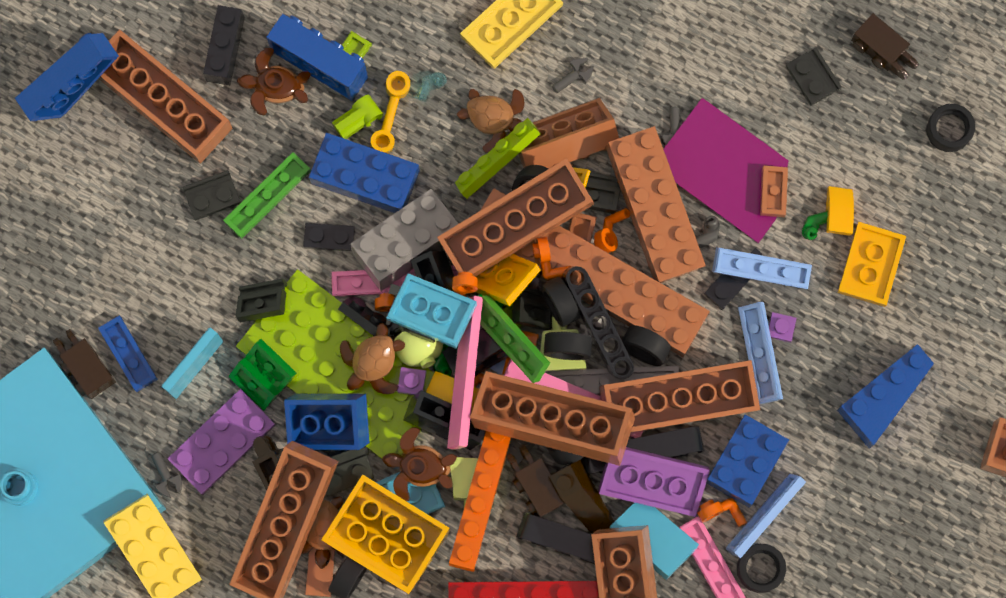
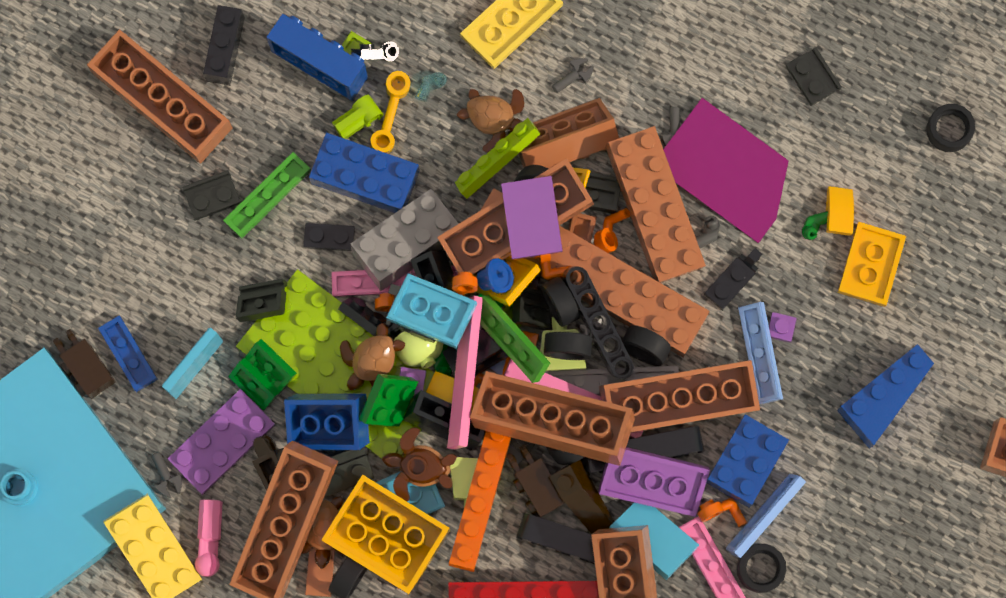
(67, 78): blue wedge -> none
(209, 535): none -> bright pink piece
(273, 83): reddish brown animal -> none
(368, 52): none -> plate
(388, 400): none -> green plate
(496, 276): none -> blue piece
(532, 217): none -> medium lavender tile
(761, 268): light blue tile -> none
(773, 191): nougat plate -> none
(883, 46): dark brown hinge -> none

